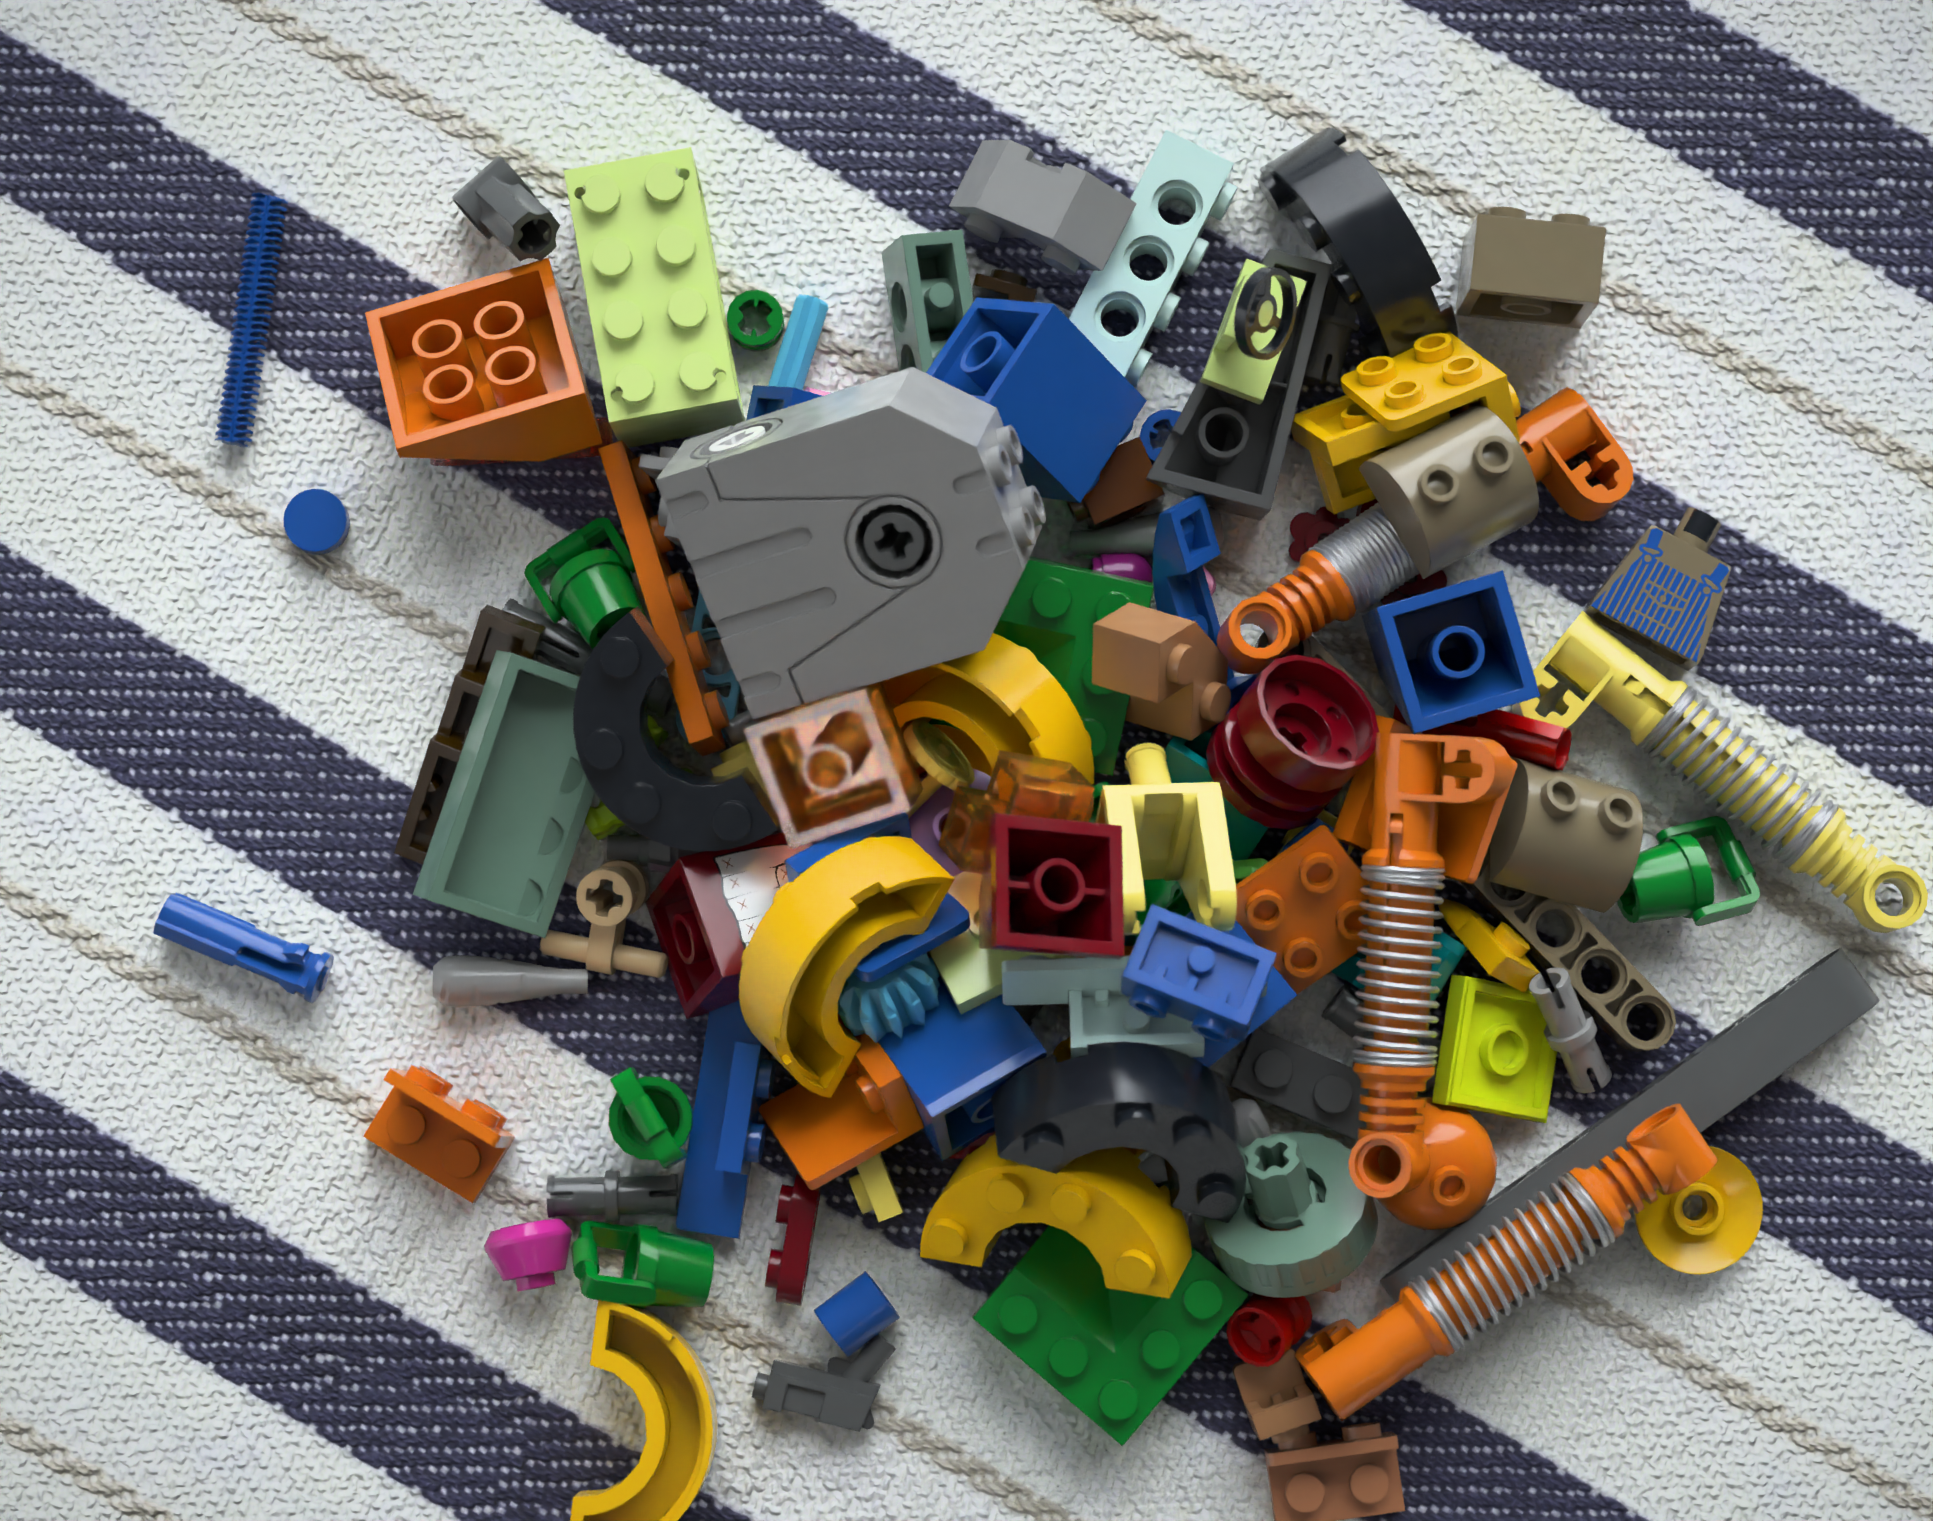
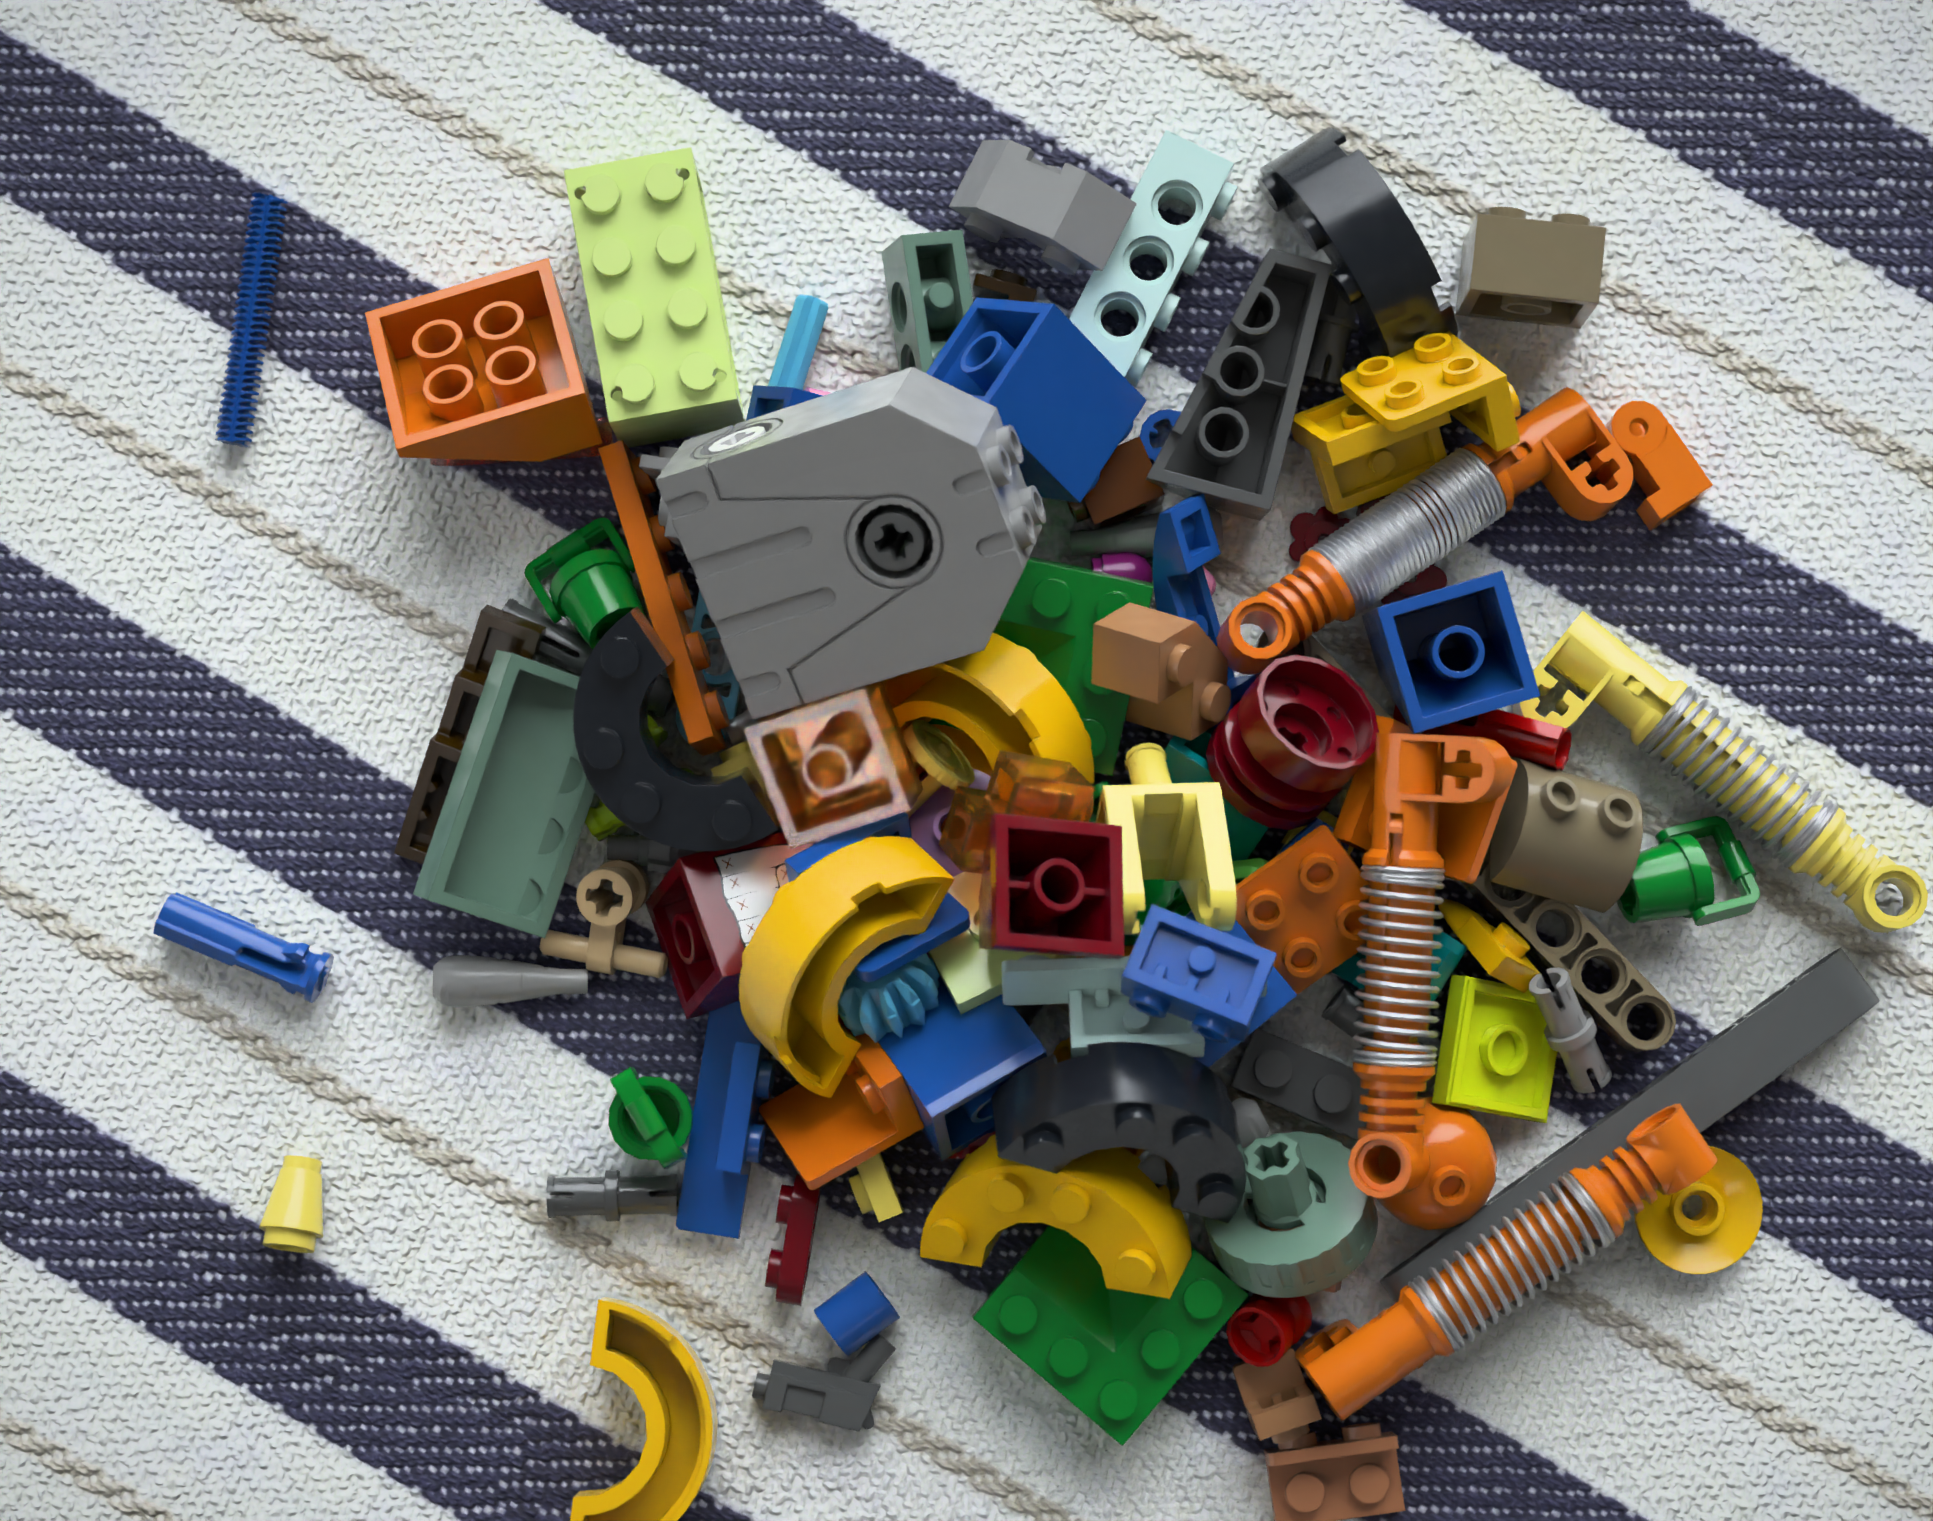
(295, 1207): none -> light yellow cone
(316, 521): blue tile -> none
(439, 1135): orange bracket -> none
(508, 210): dark grey piece -> none
(530, 1252): dark pink cone -> none
(655, 1268): green piece -> none
(774, 320): green bush -> none
(1253, 331): piece -> none
(1454, 488): dark tan brick -> none
(1658, 460): none -> orange leg
(1666, 590): torso -> none

